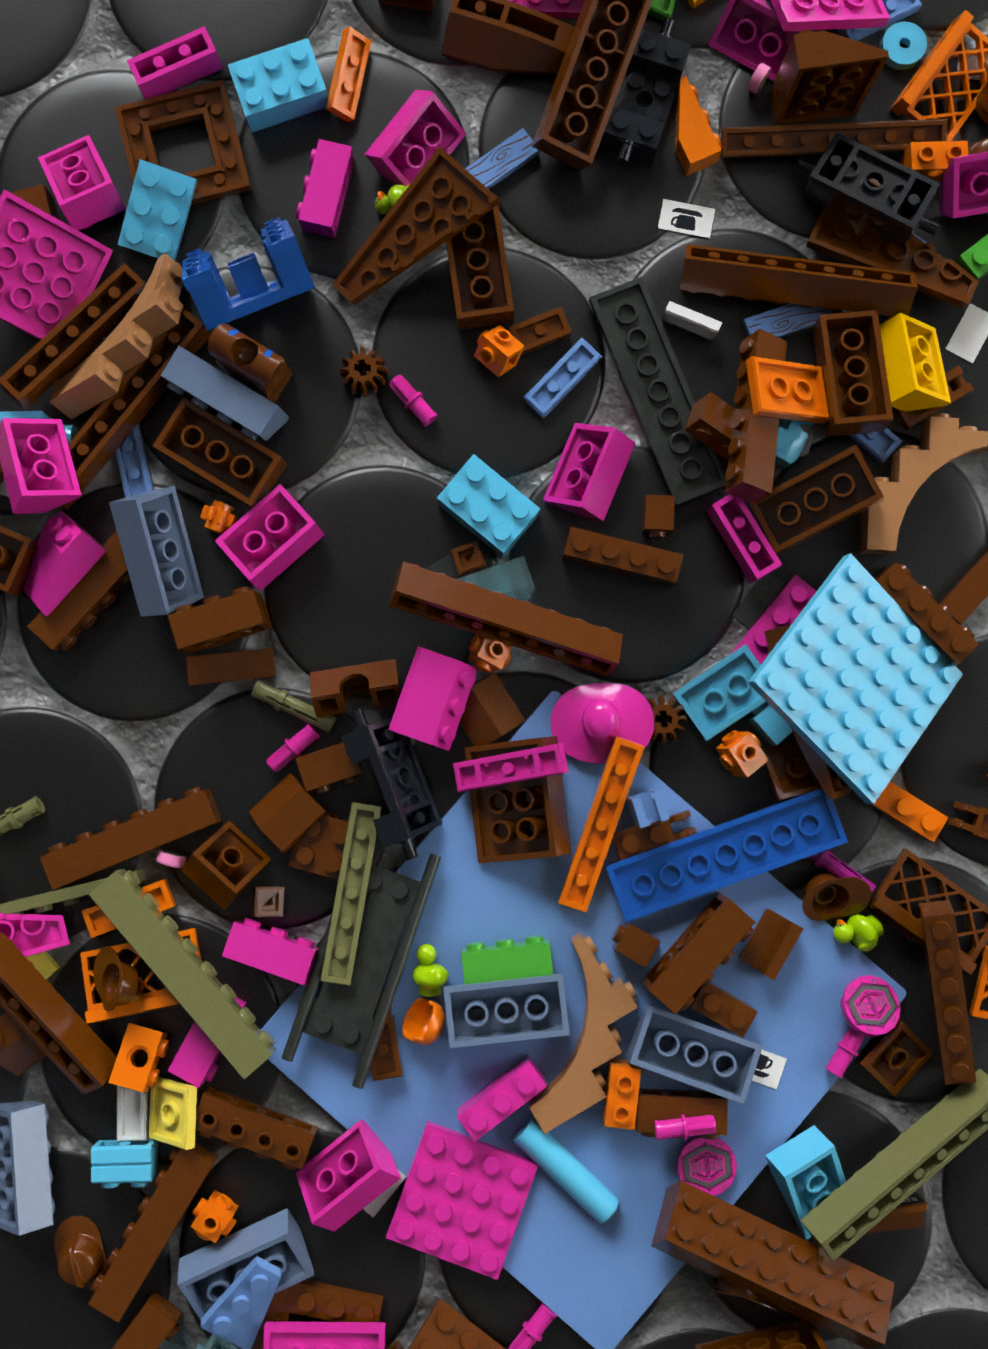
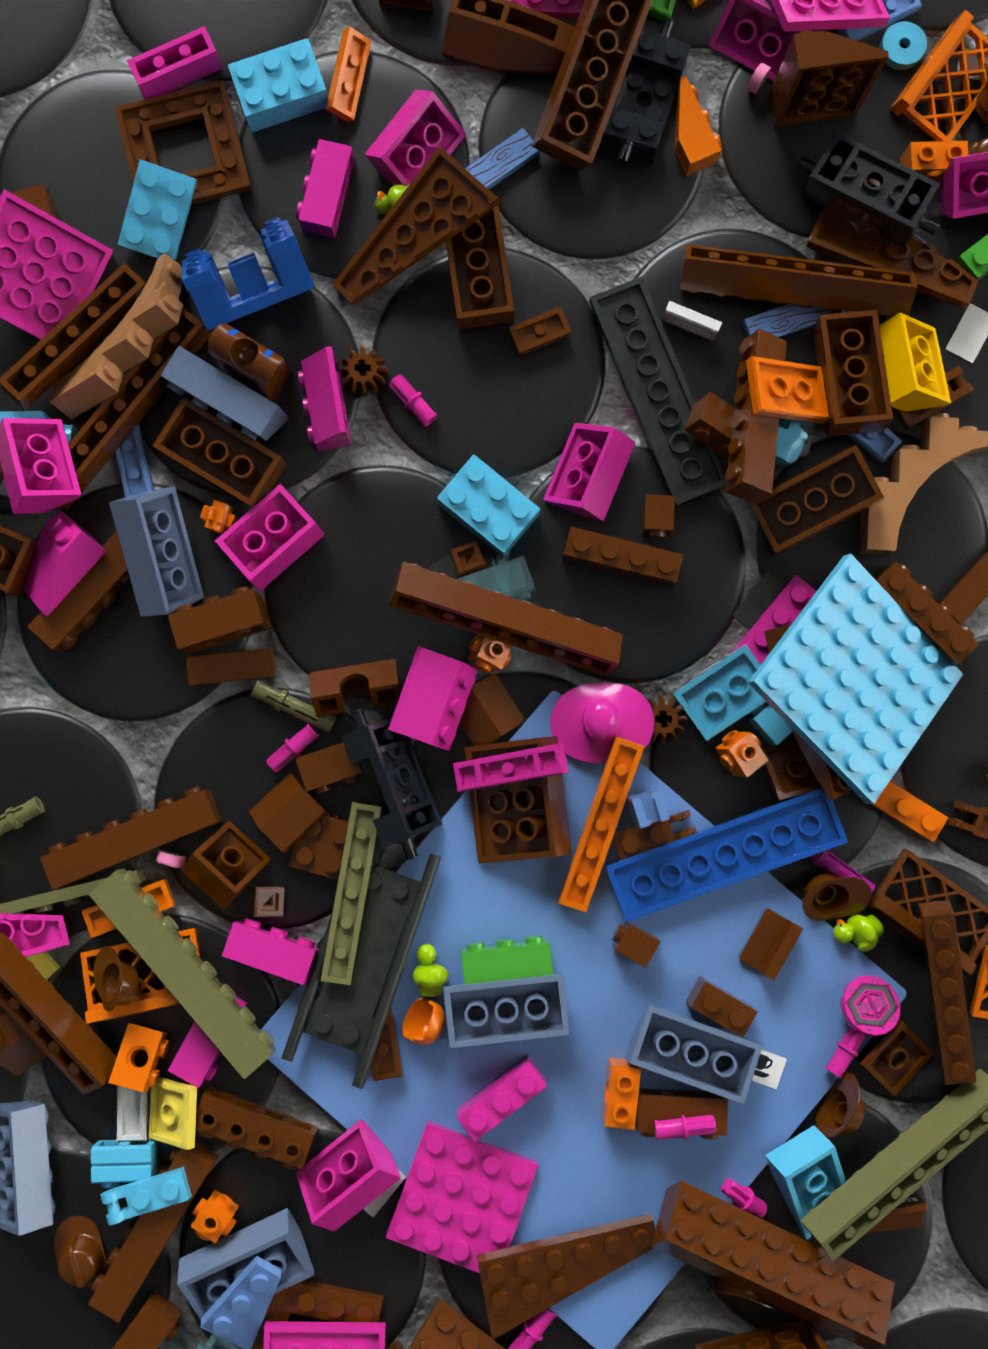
(81, 183): dark pink slope -> none
(146, 1195): none -> medium azure plate
(324, 401): none -> dark pink slope
(498, 350): orange brick -> none
(543, 1272): none -> reddish brown wing
(562, 378): medium blue tile -> none
(566, 1171): medium azure brick -> none
(577, 1084): medium nougat arch -> none
(686, 218): white sticker -> none
(698, 953): reddish brown brick -> none
(707, 1164): tile -> none
(743, 537): dark pink brick -> none
(744, 1198): none -> dark pink axle
(815, 138): reddish brown tile -> none
(841, 1108): none -> reddish brown piece

